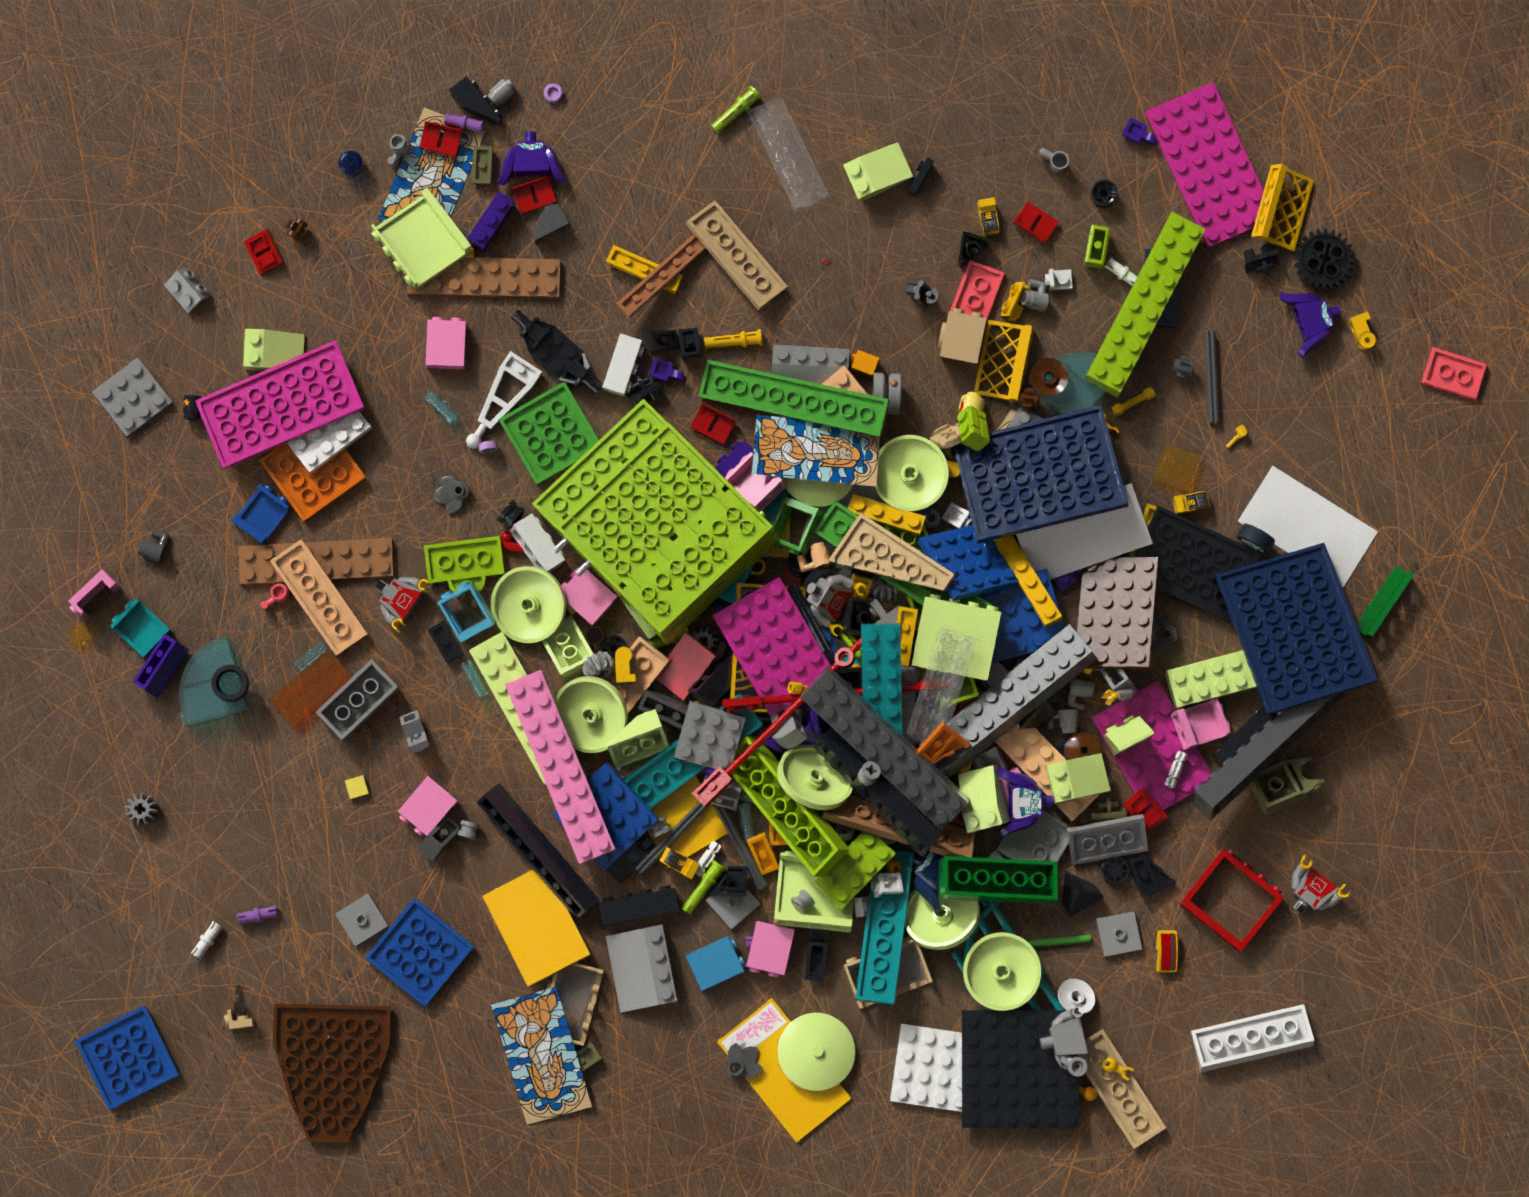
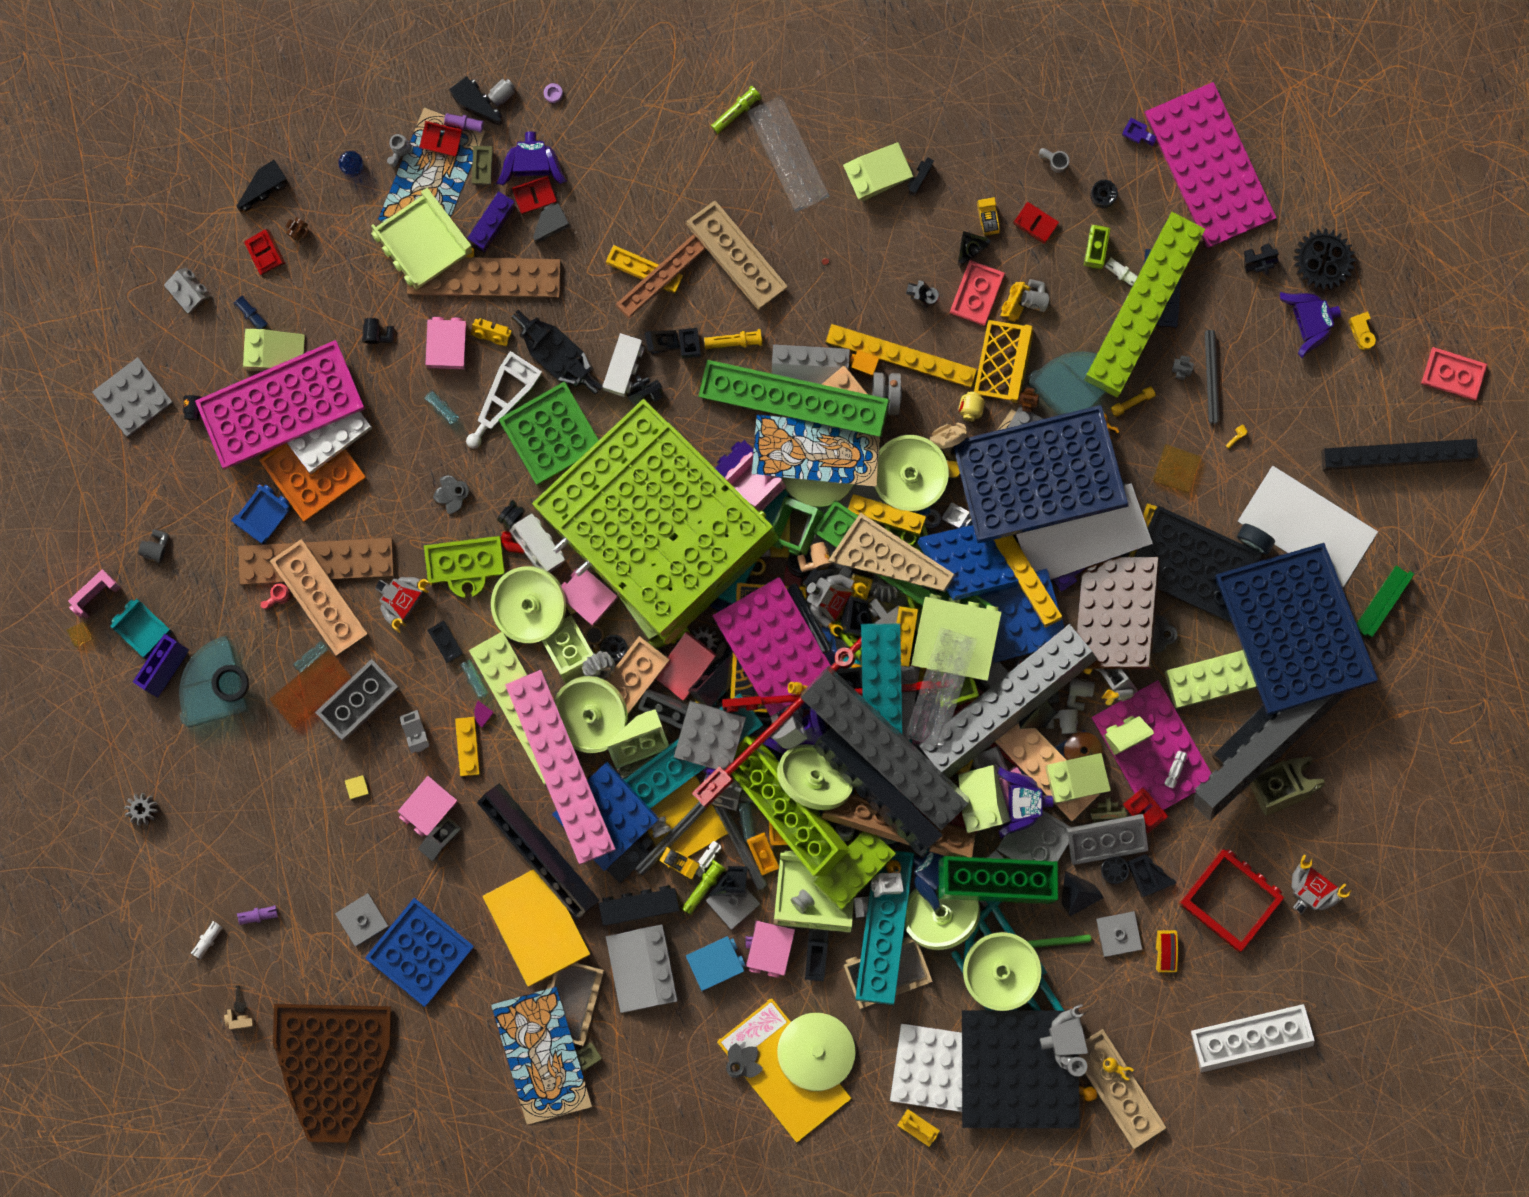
(127, 1057): blue plate -> none
(250, 313): none -> dark blue pin
(263, 183): none -> black slope
(372, 335): none -> black piece
(462, 634): medium azure window -> none
(467, 746): none -> yellow plate
(468, 830): light grey wheel -> none
(482, 330): none -> yellow hinge
(482, 713): none -> magenta tile
(488, 447): lavender tile -> none
(623, 665): yellow leg -> none
(663, 370): dark purple plate -> none
(704, 420): red piece -> none
(864, 775): light grey wheel -> none
(901, 356): none -> yellow plate
(918, 1127): none -> yellow hinge
(942, 743): orange wing -> none
(962, 336): tan brick -> none
(973, 428): lime brick -> none
(1053, 368): reddish brown dish -> none
(1058, 280): white bracket -> none
(1080, 991): white dish -> none
(1190, 502): leg -> none
(1200, 723): bright pink panel -> none
(1270, 203): yellow fence -> none
(1399, 454): none -> black brick

